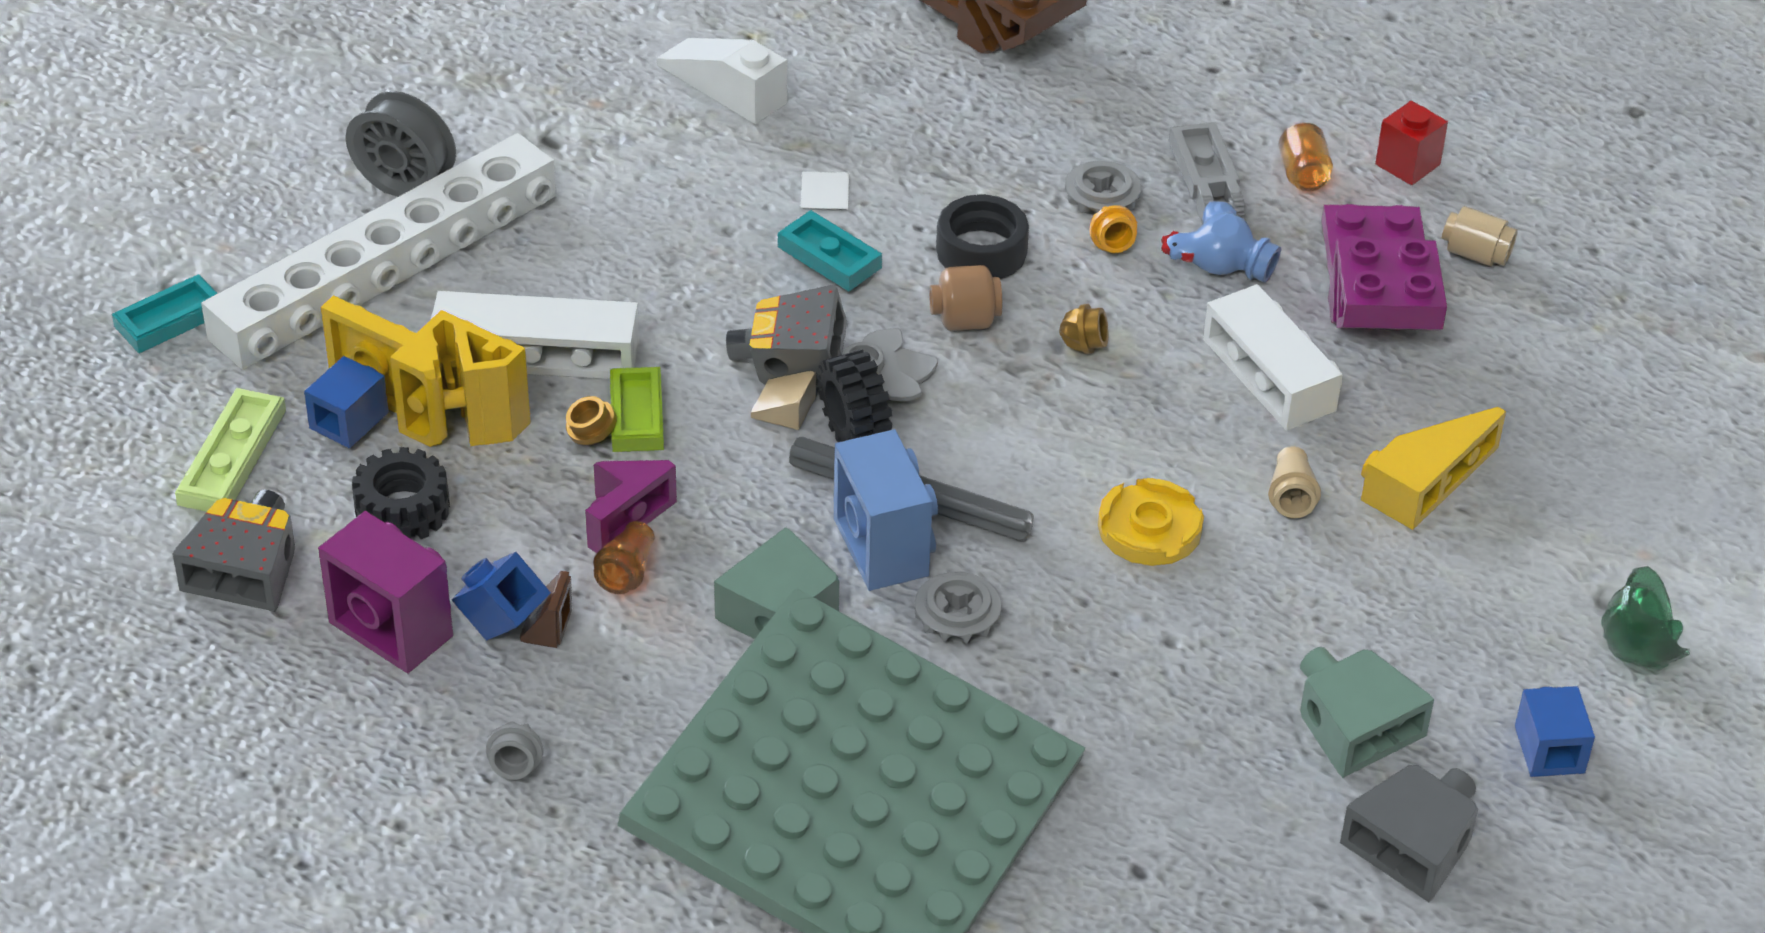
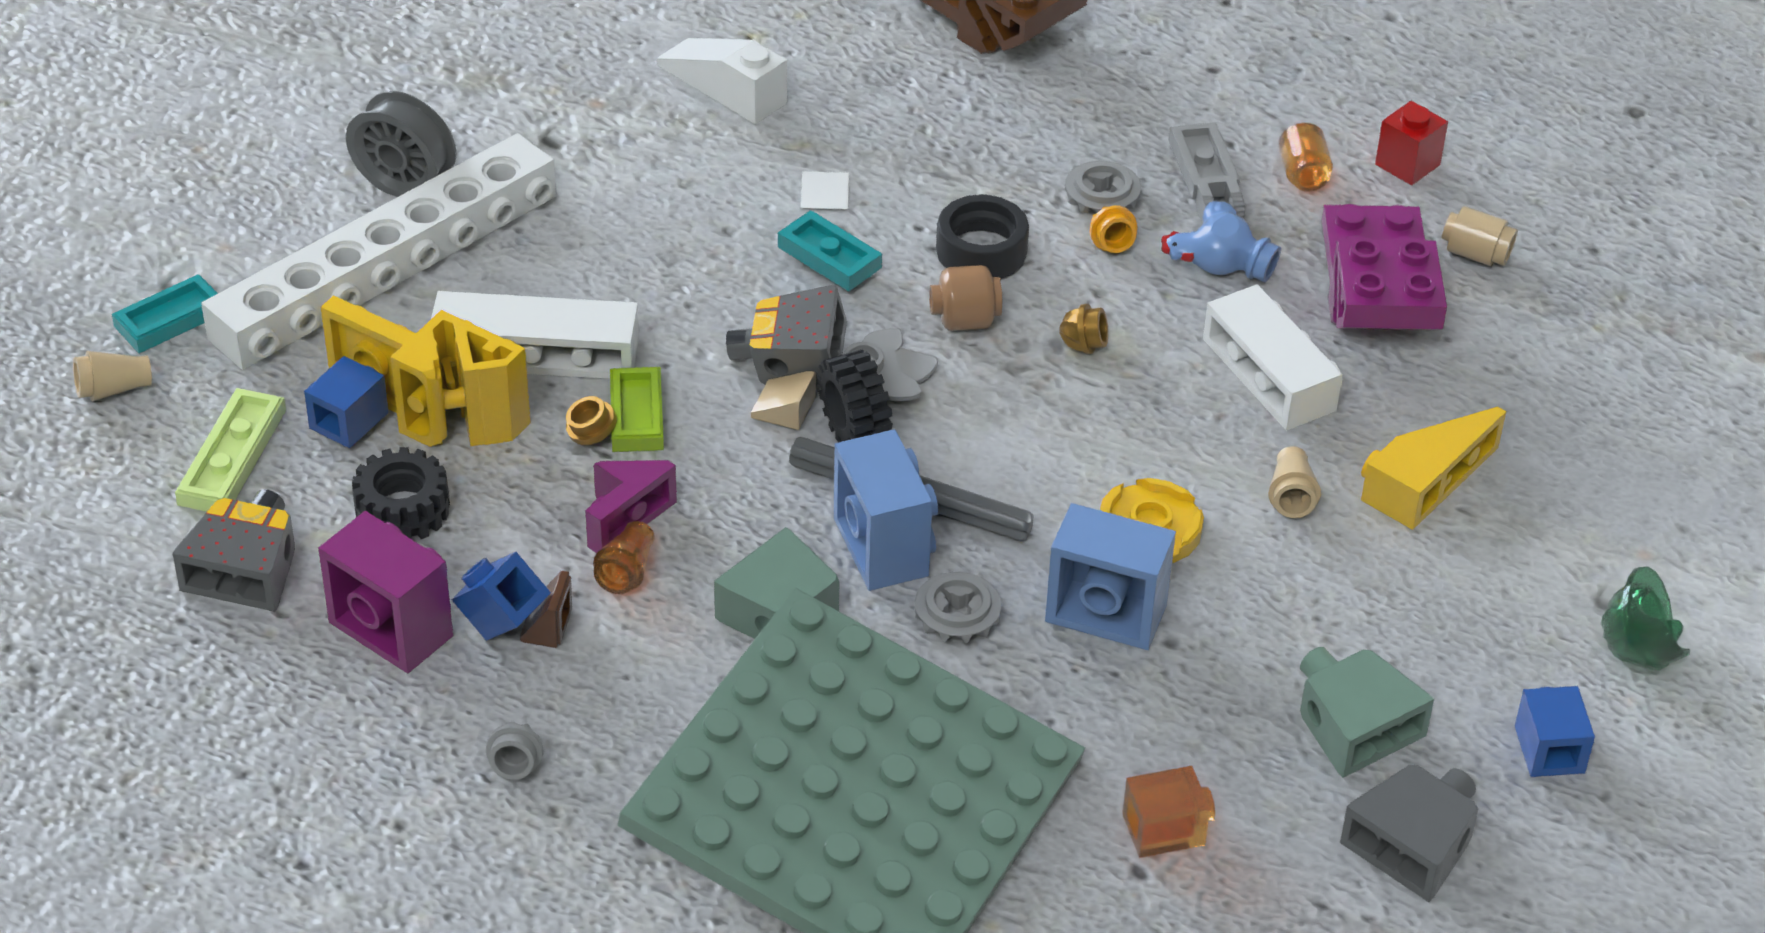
(107, 374): none -> tan cone
(1109, 576): none -> medium blue brick
(1167, 811): none -> clear orange brick

